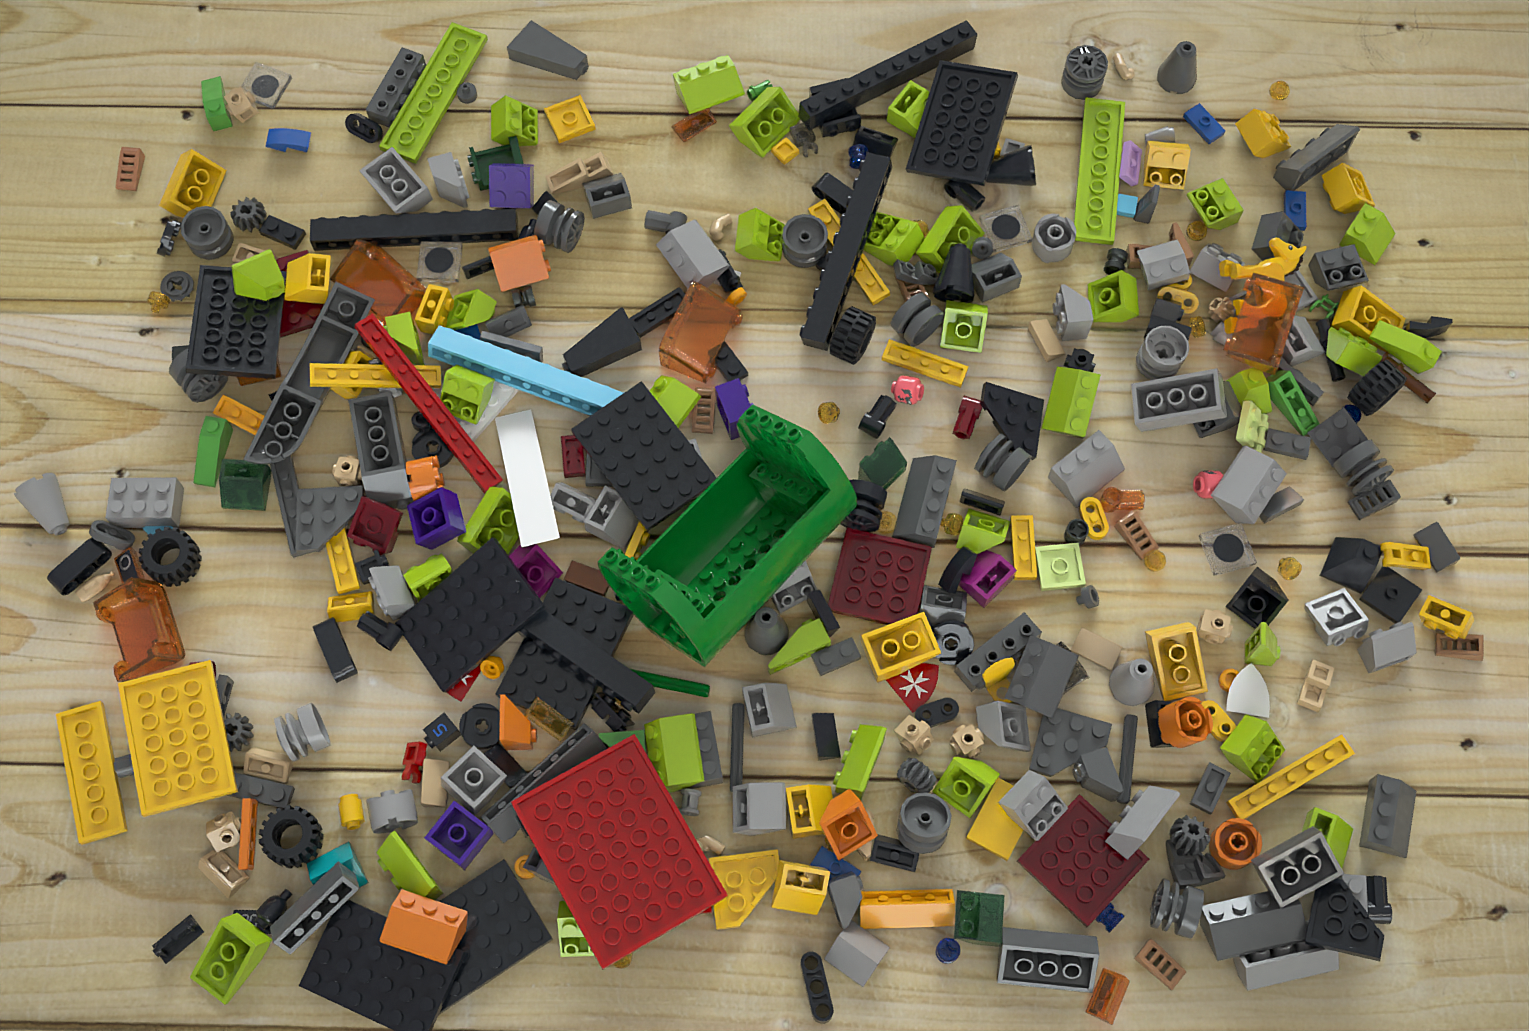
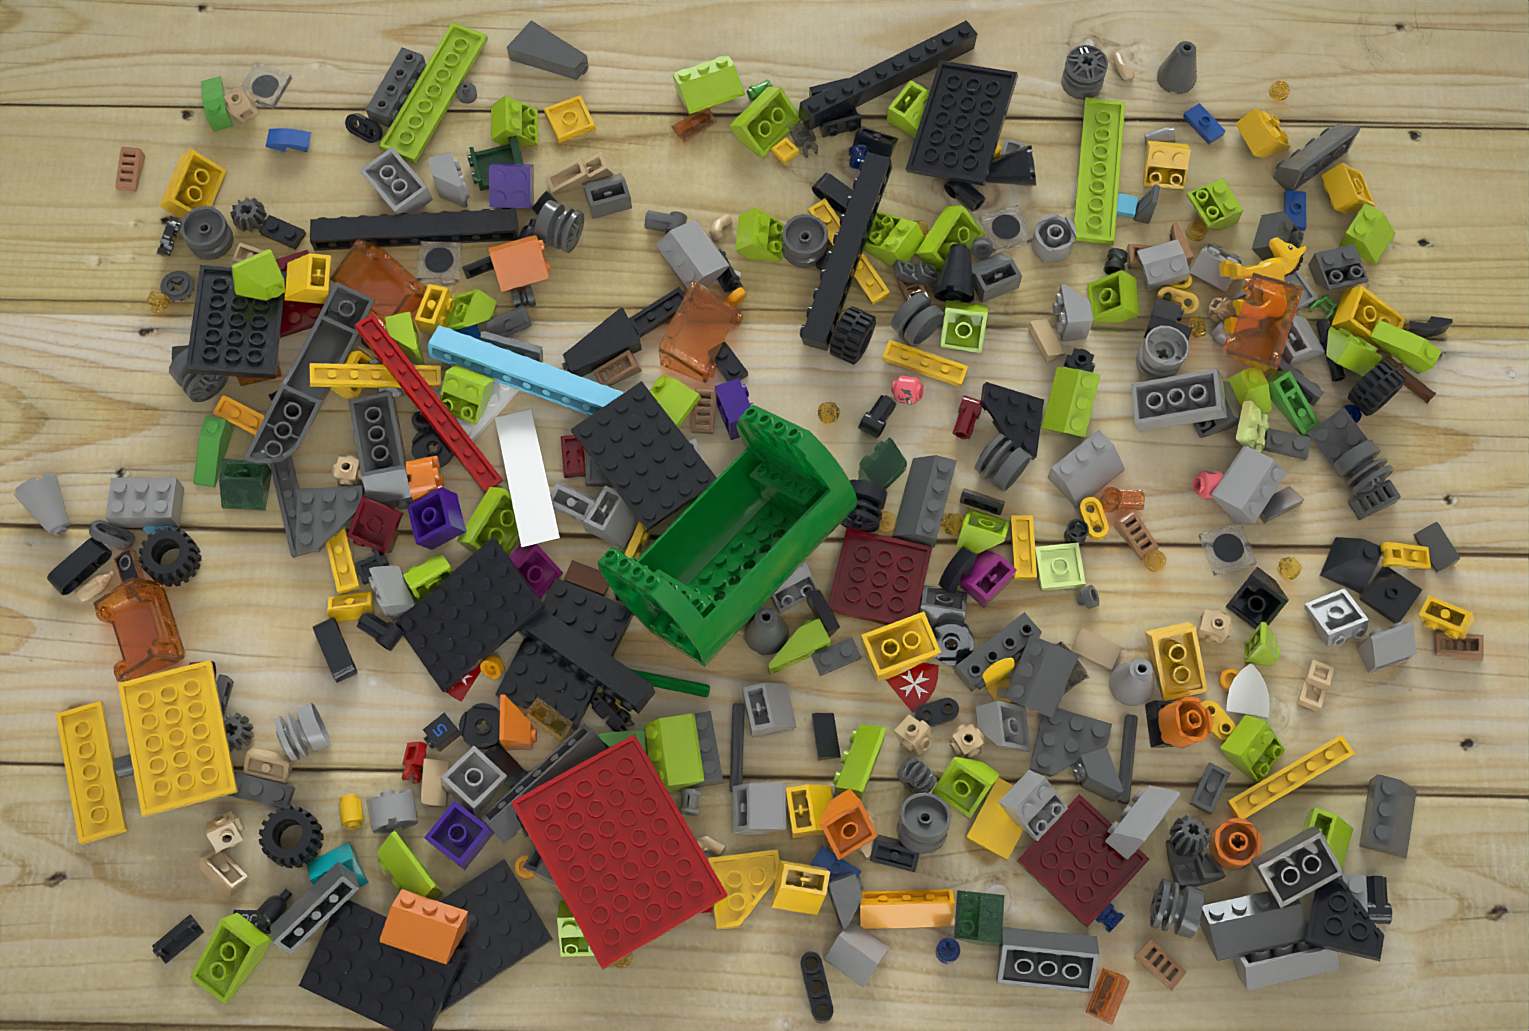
(248, 834): orange tile -> none
(619, 360): none -> medium nougat slope
(1130, 163): lavender plate -> none

